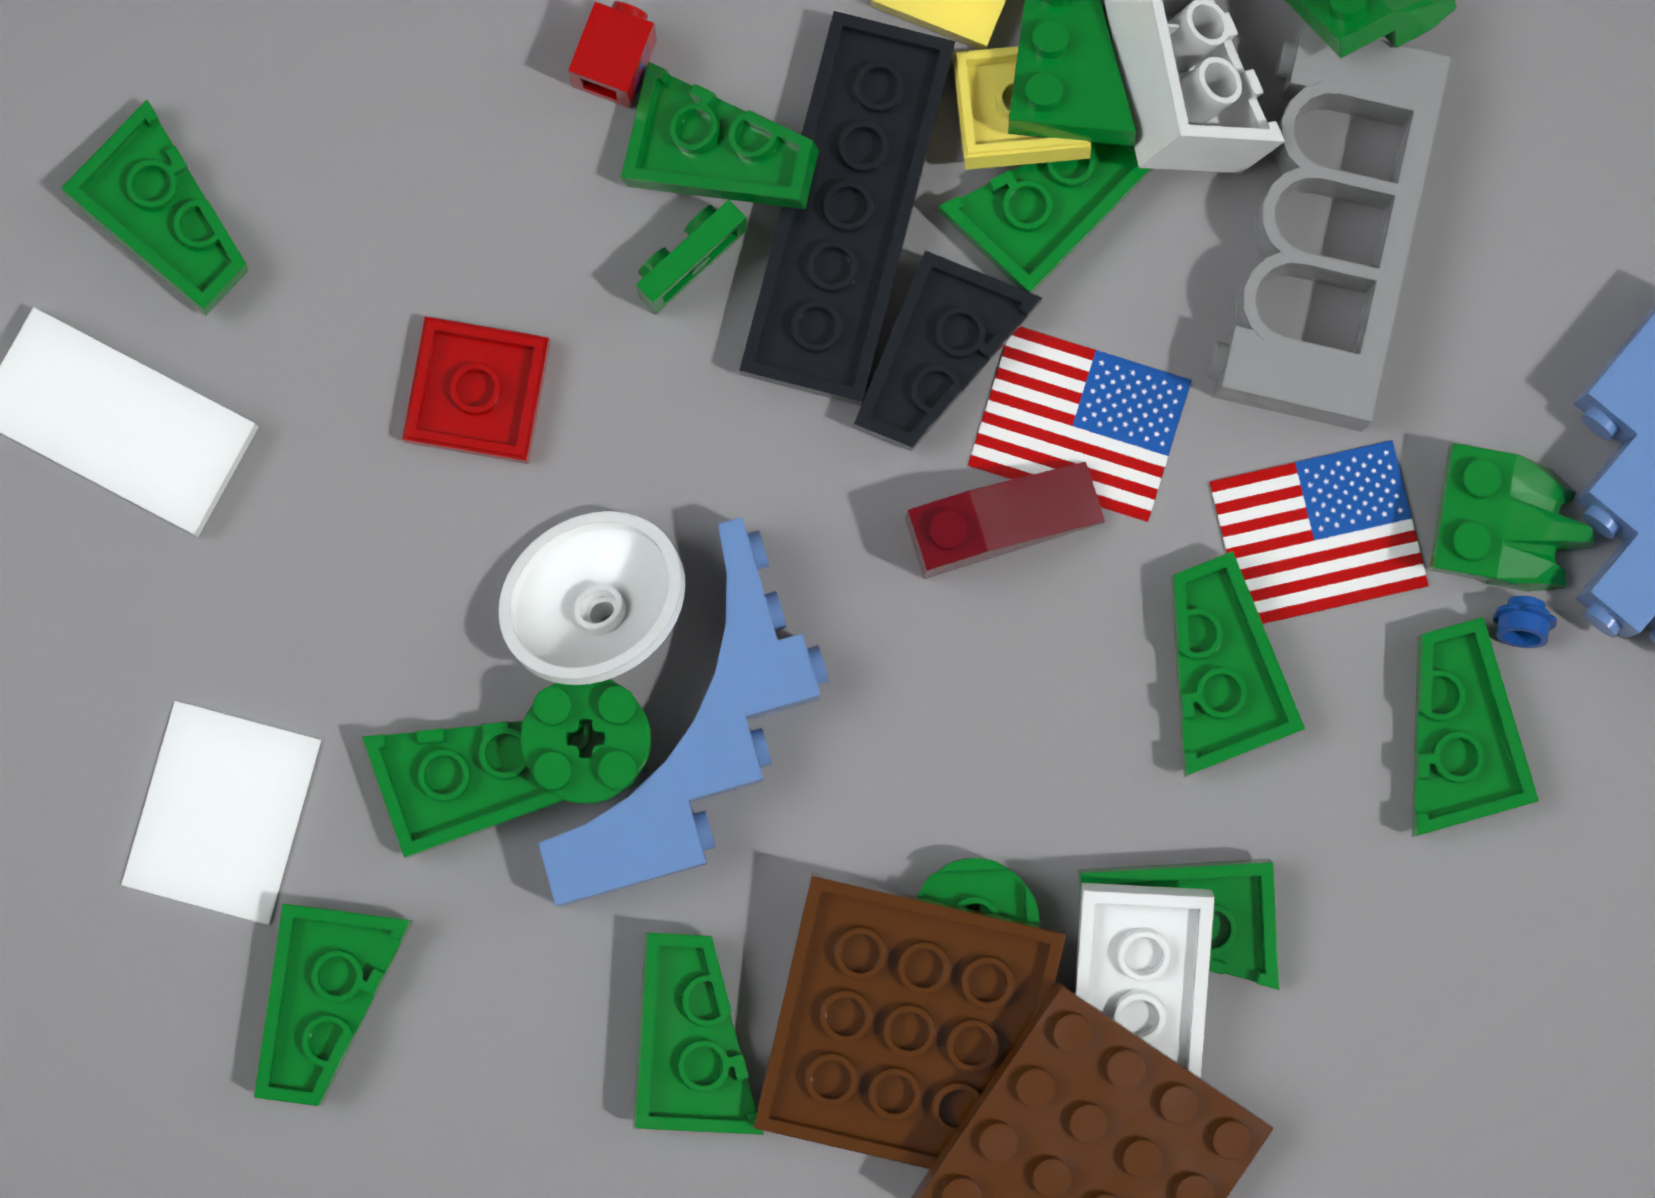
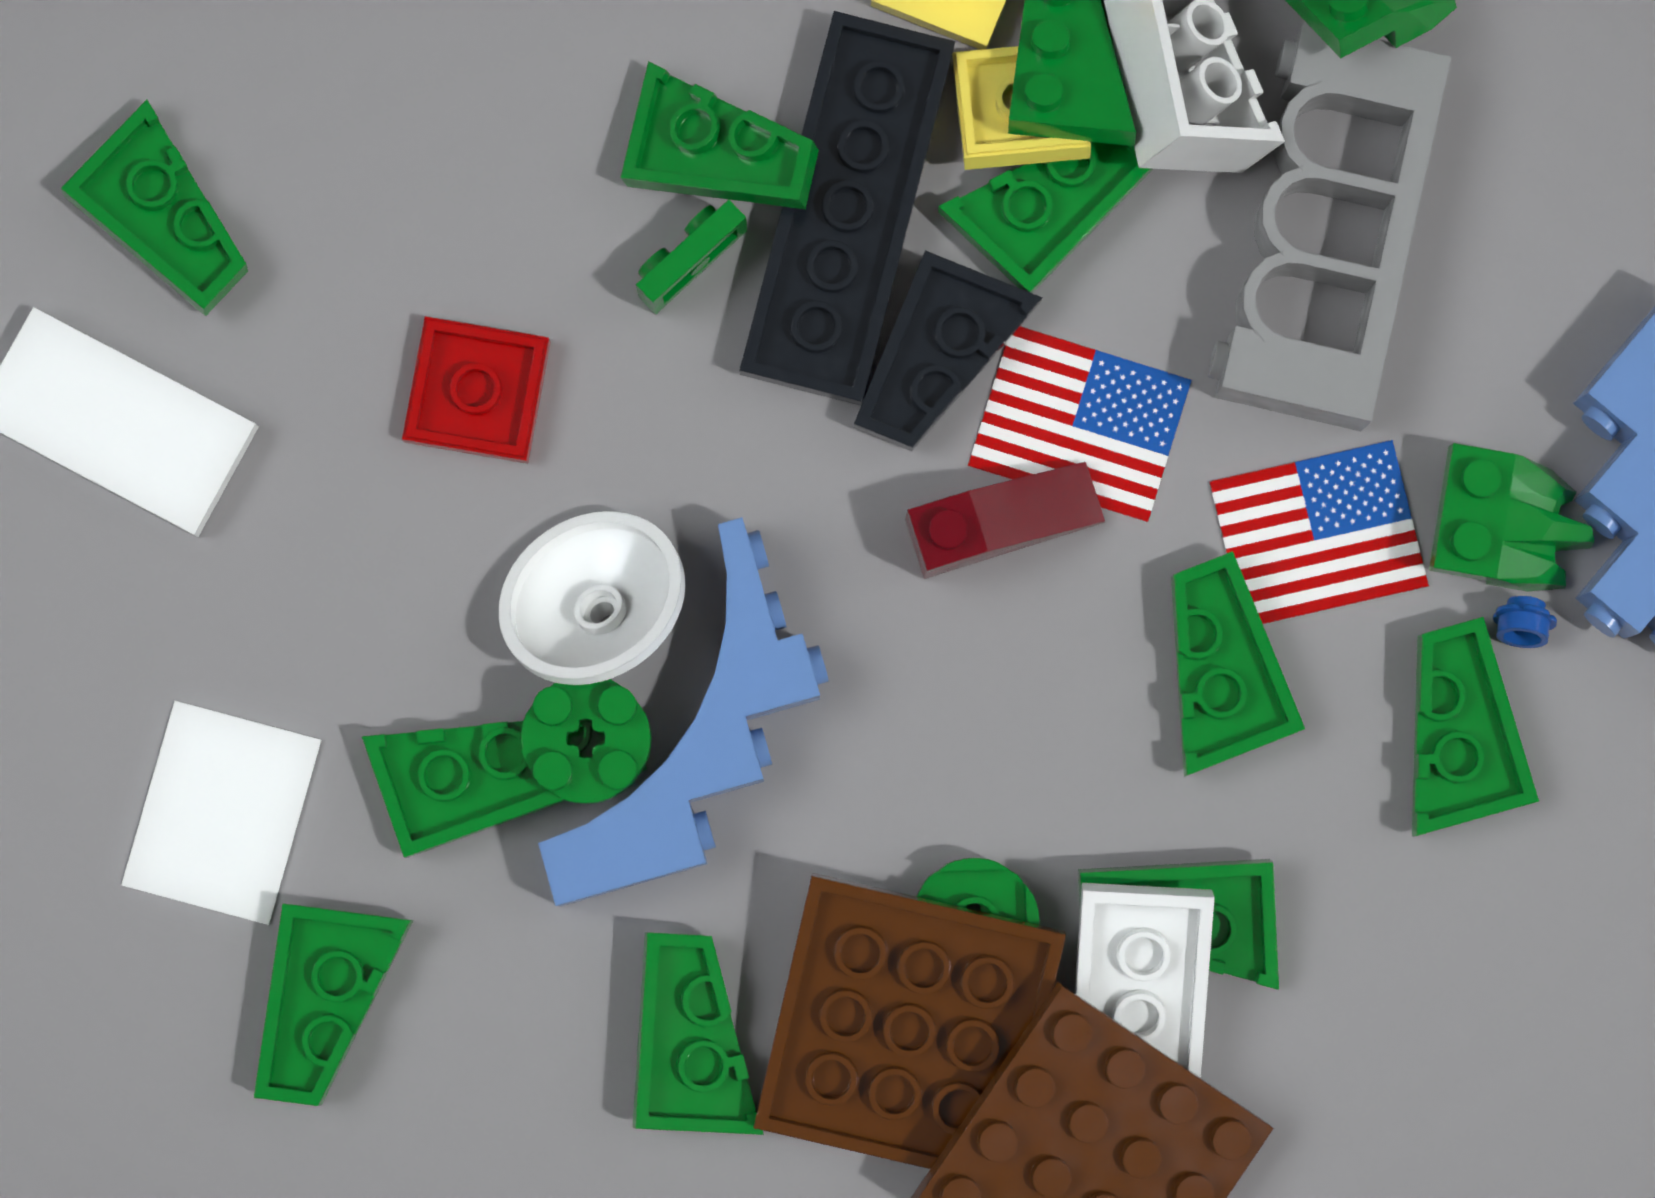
(613, 52): red brick -> none

